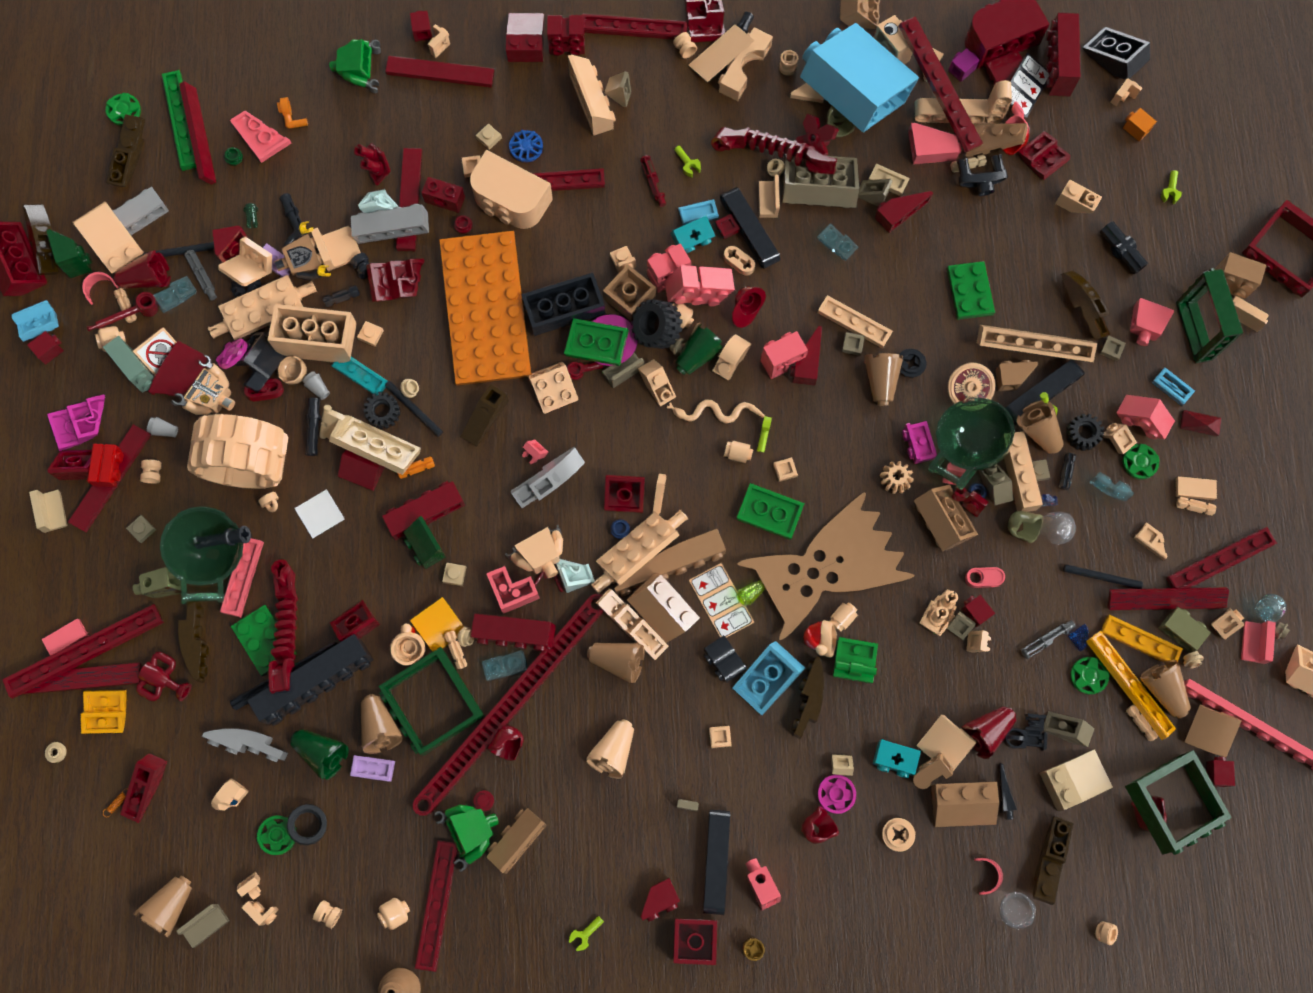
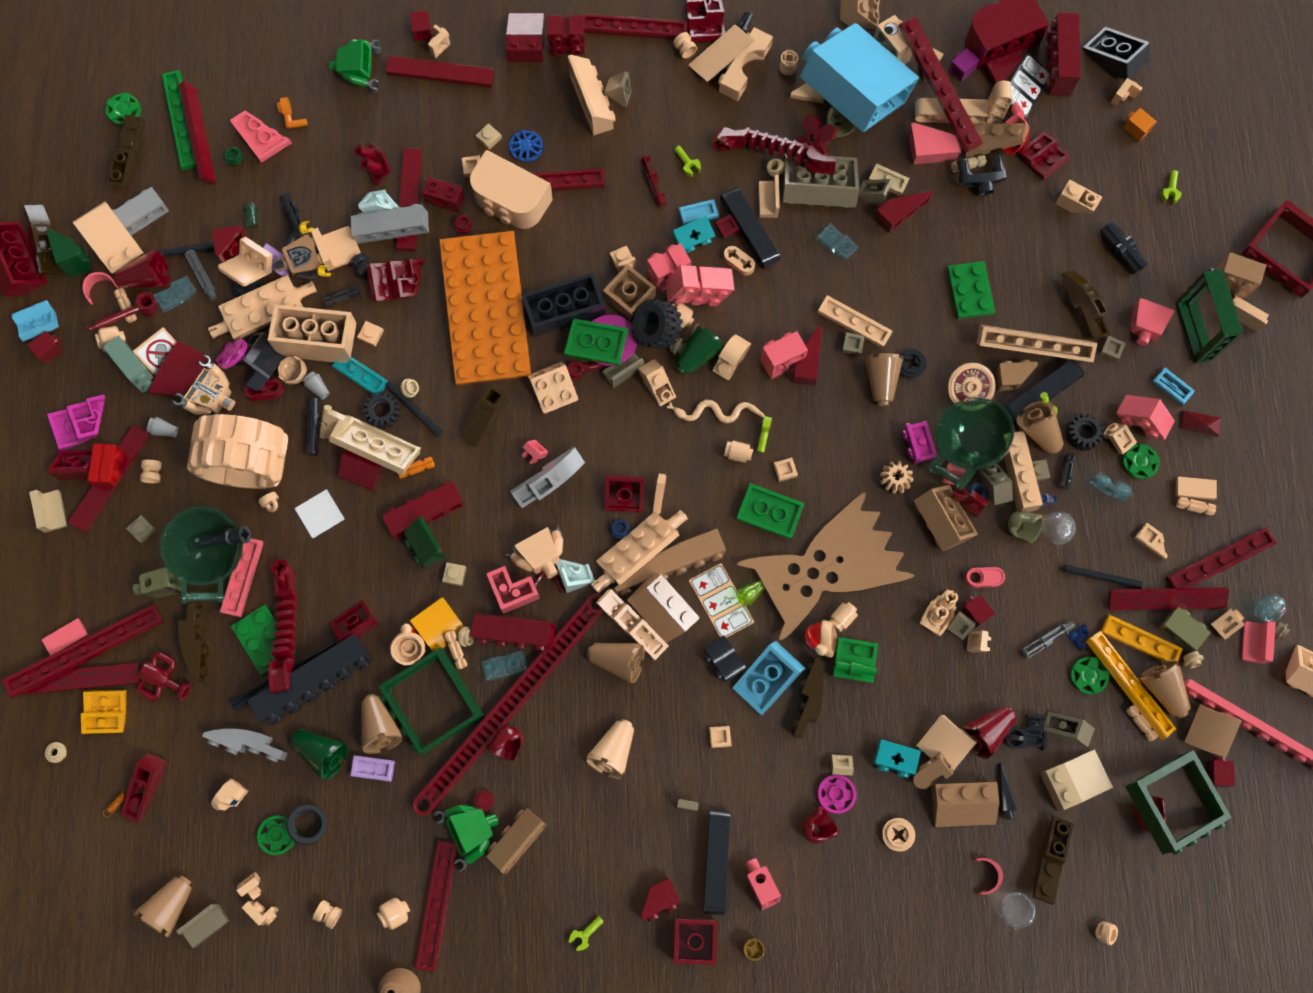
(748, 303): dark red piece -> none

